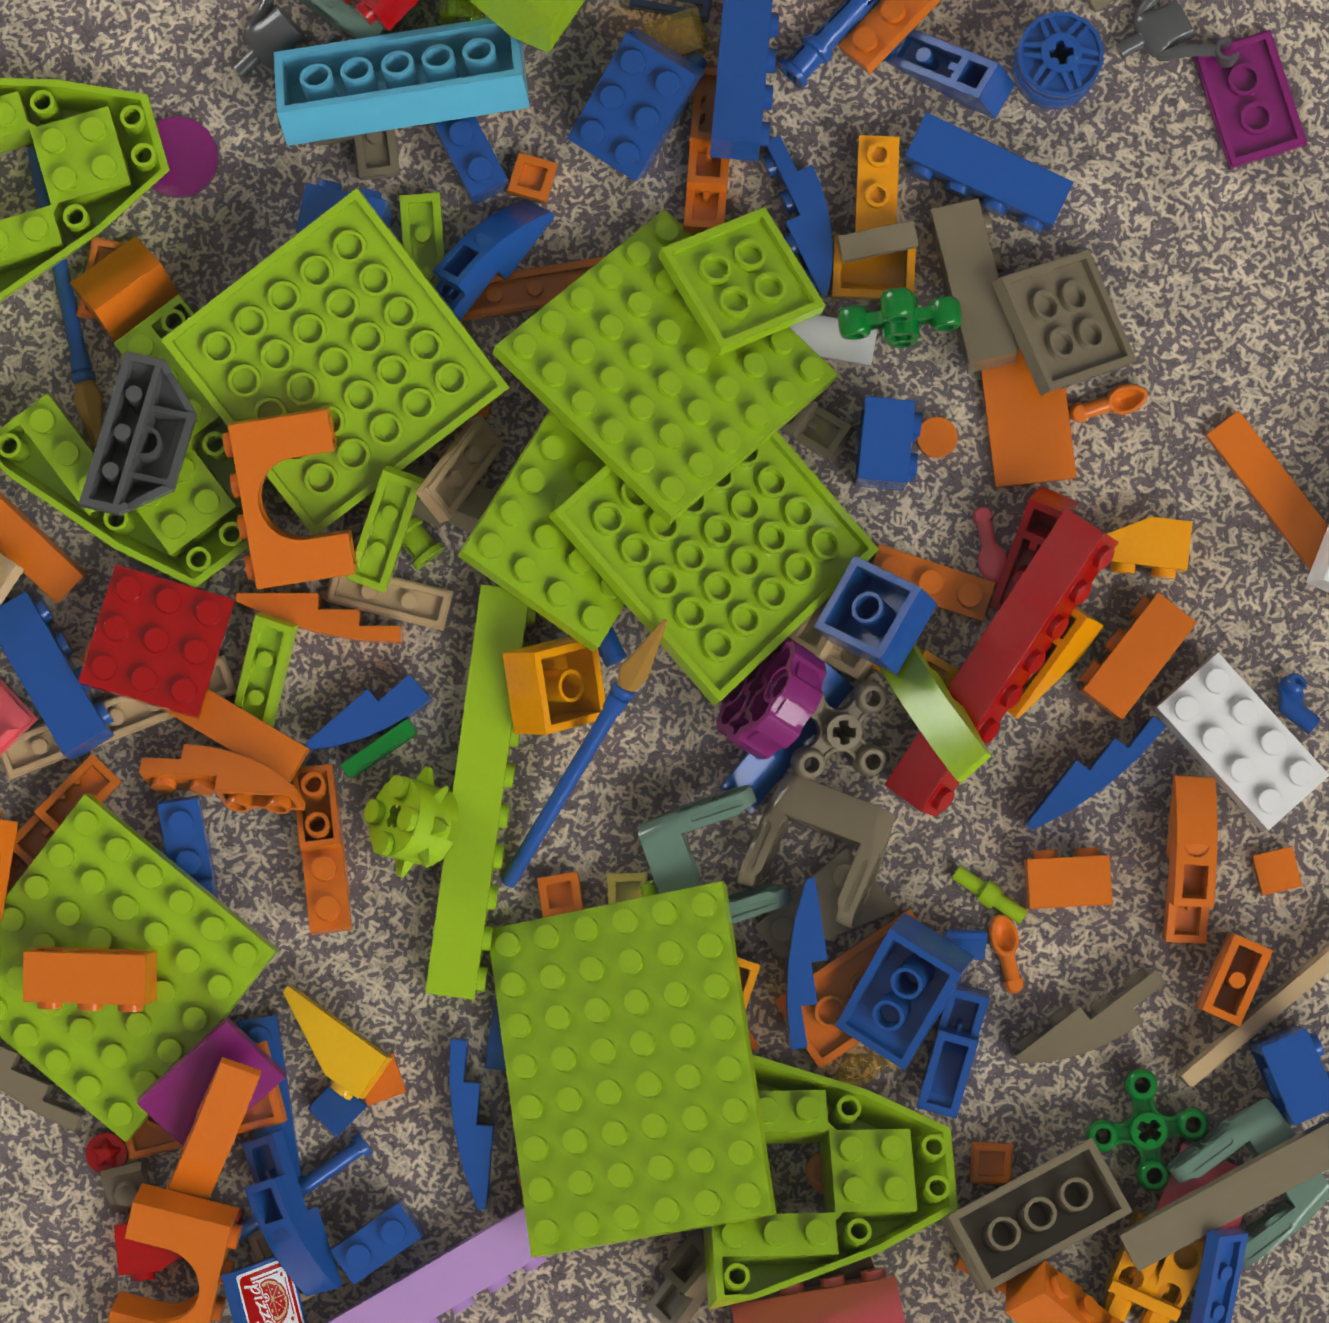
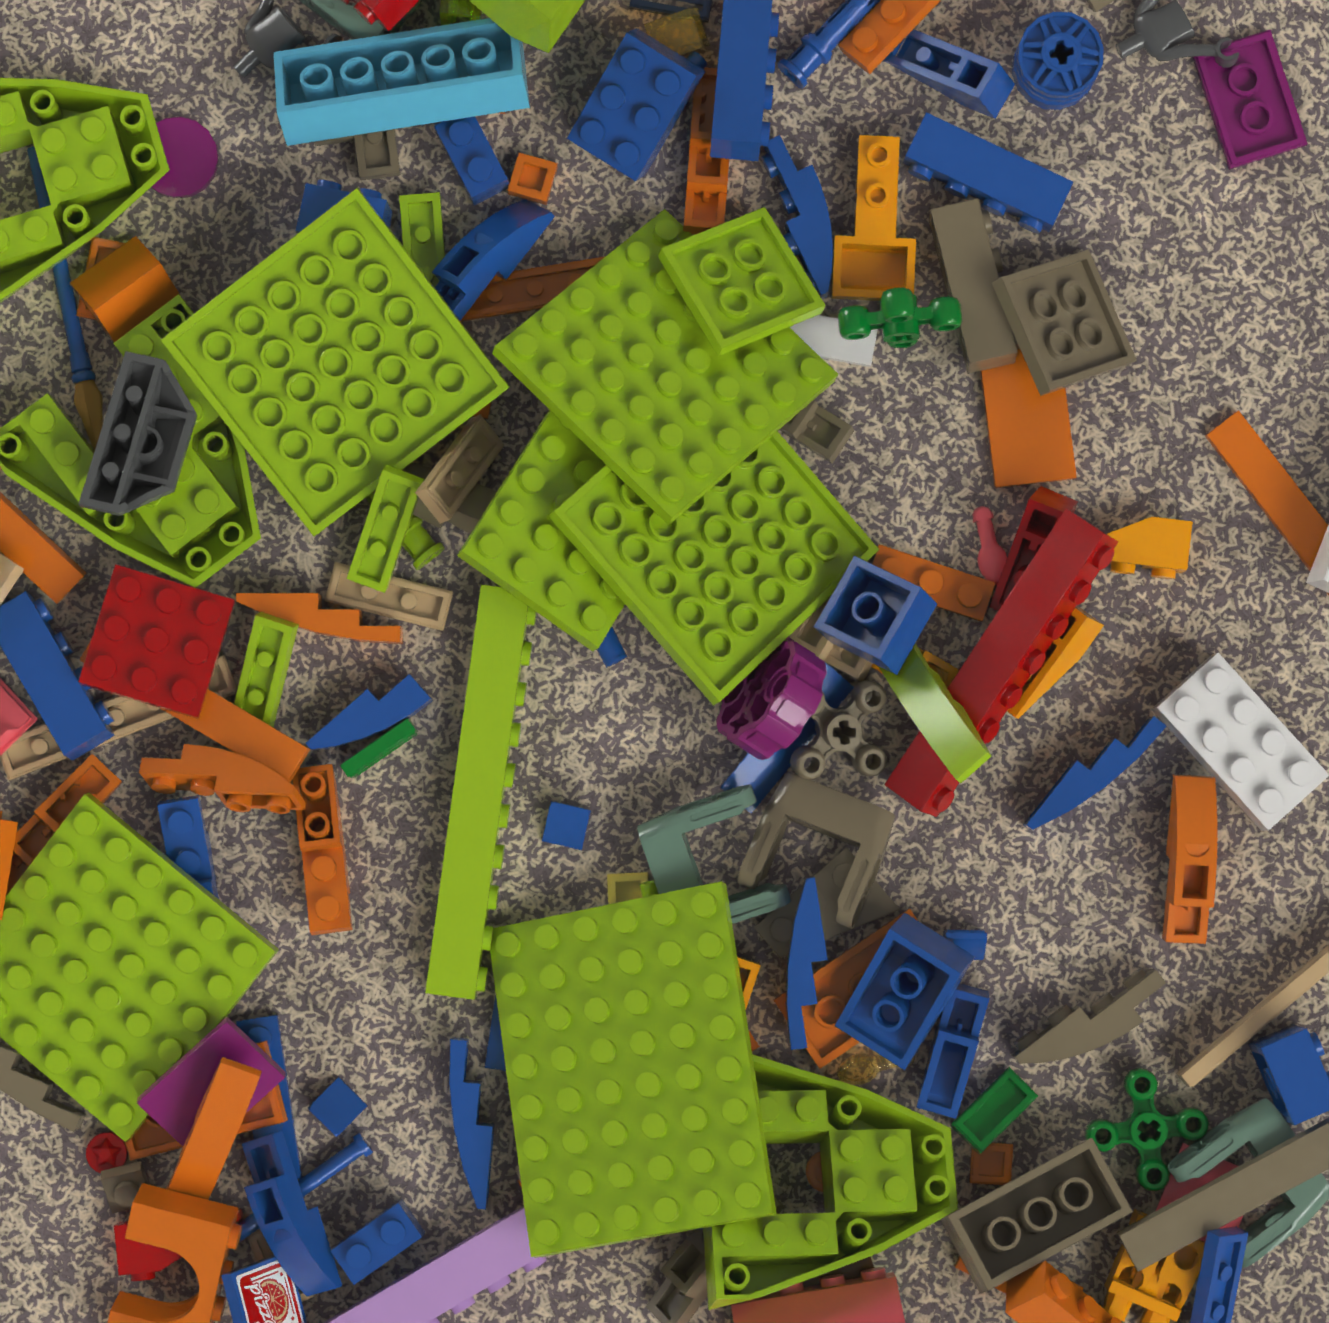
(90, 977): orange brick -> none
(277, 555): orange arch -> none
(339, 1049): yellow slope -> none
(388, 1084): orange tile -> none
(412, 821): lime brick -> none
(553, 686): light orange brick -> none
(560, 894): orange plate -> none
(566, 825): none -> blue slope
(631, 675): blue piece -> none
(877, 241): dark tan piece -> none
(886, 442): blue brick -> none
(937, 437): orange tile -> none
(989, 894): lime bar -> none
(994, 1110): none -> green tile
(1004, 942): orange piece -> none
(1068, 880): orange brick -> none
(1119, 400): orange piece -> none
(1136, 655): orange brick -> none
(1233, 979): orange brick -> none
(1276, 870): orange tile -> none
(1292, 702): blue arm -> none

